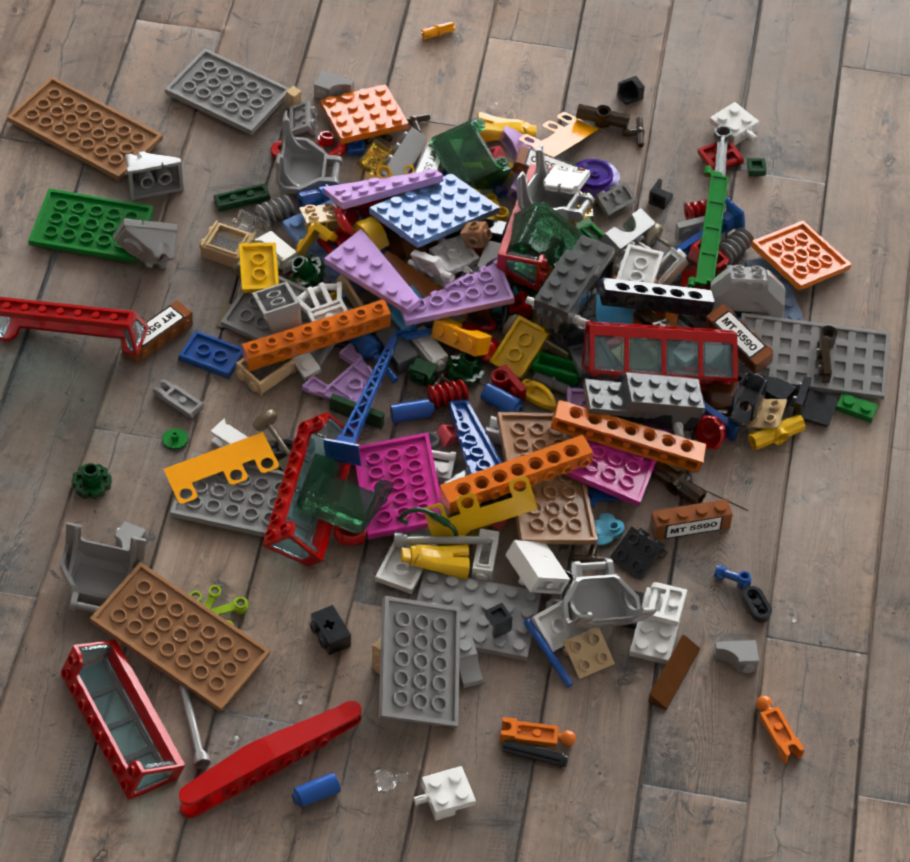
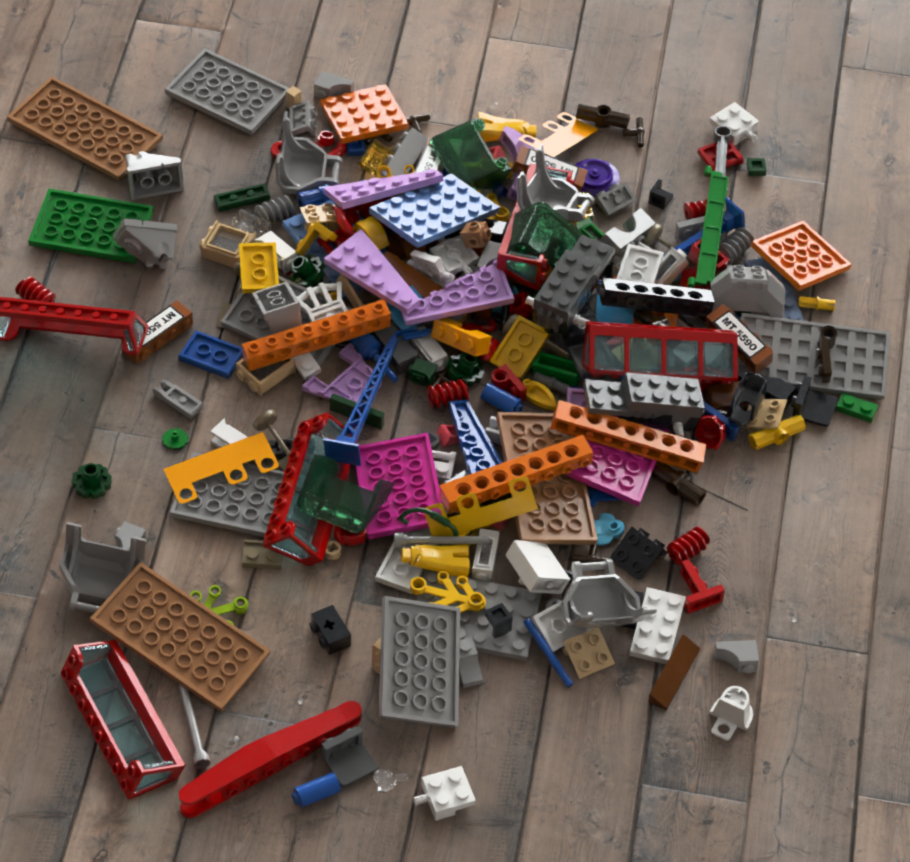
(33, 290): none -> red piece
(260, 557): none -> dark tan plate
(336, 553): none -> tan bush
(348, 757): none -> dark grey bracket
(411, 410): blue brick -> none
(437, 30): light orange axle -> none
(450, 595): none -> yellow plant
(534, 733): orange plate -> none
(536, 753): black axle -> none
(565, 180): white plate -> none
(630, 90): black panel -> none
(671, 605): white plate -> none
(688, 545): none -> red piece
(691, 519): dark orange brick -> none
(701, 595): none -> red bracket
(733, 711): none -> white container
(743, 578): blue bar -> none
(758, 605): black plate -> none
(779, 729): orange plate -> none
(816, 303): none -> yellow axle

